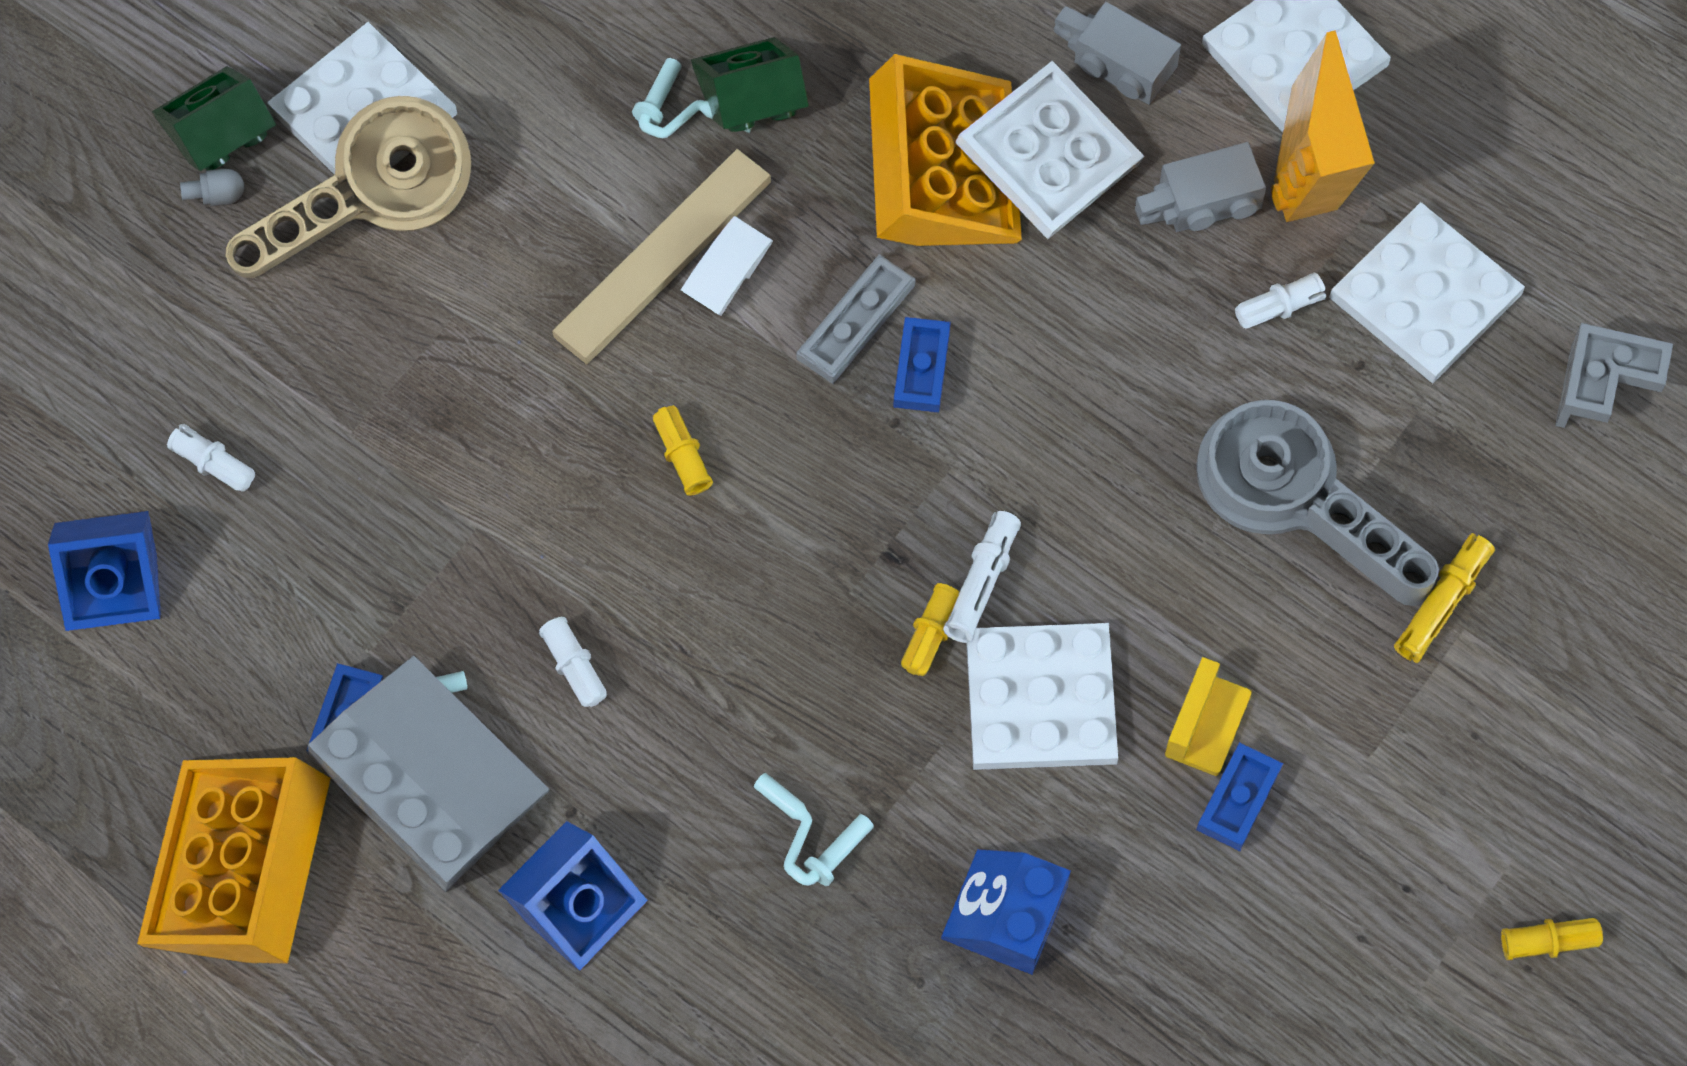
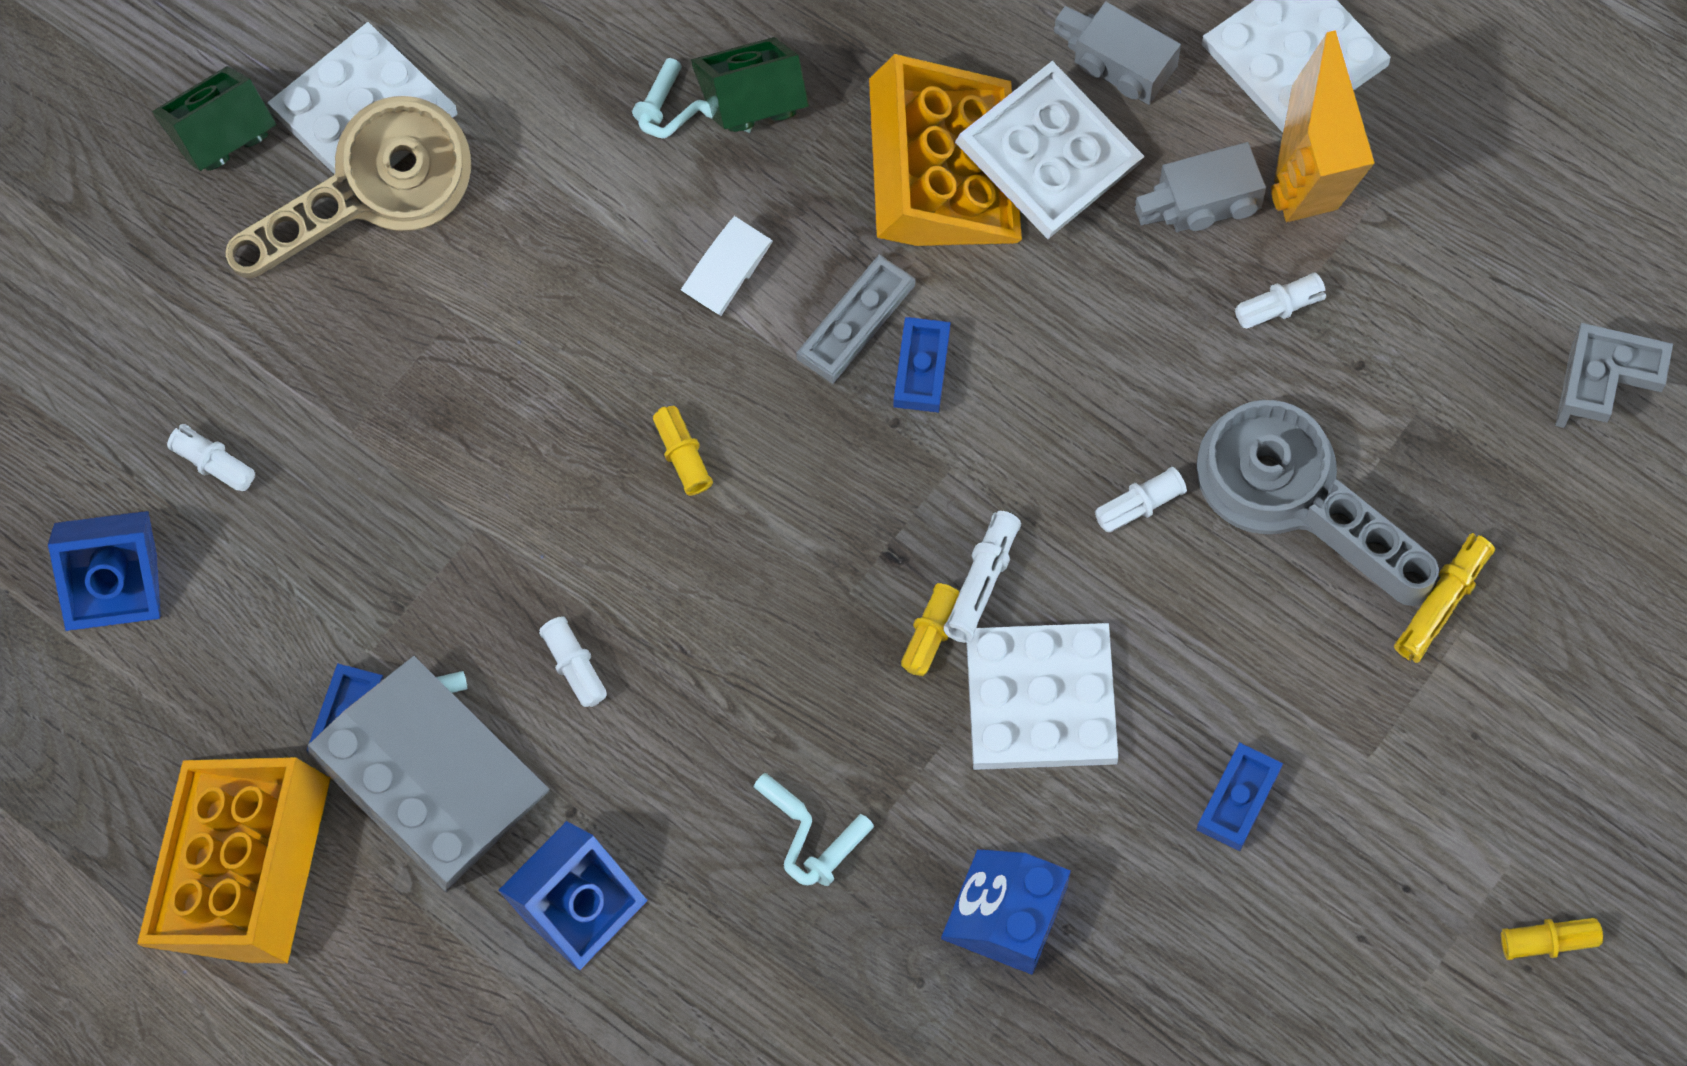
(215, 187): light grey cylinder -> none
(661, 256): tan tile -> none
(1140, 500): none -> white axle
(1207, 720): yellow panel -> none
(1426, 292): white plate -> none

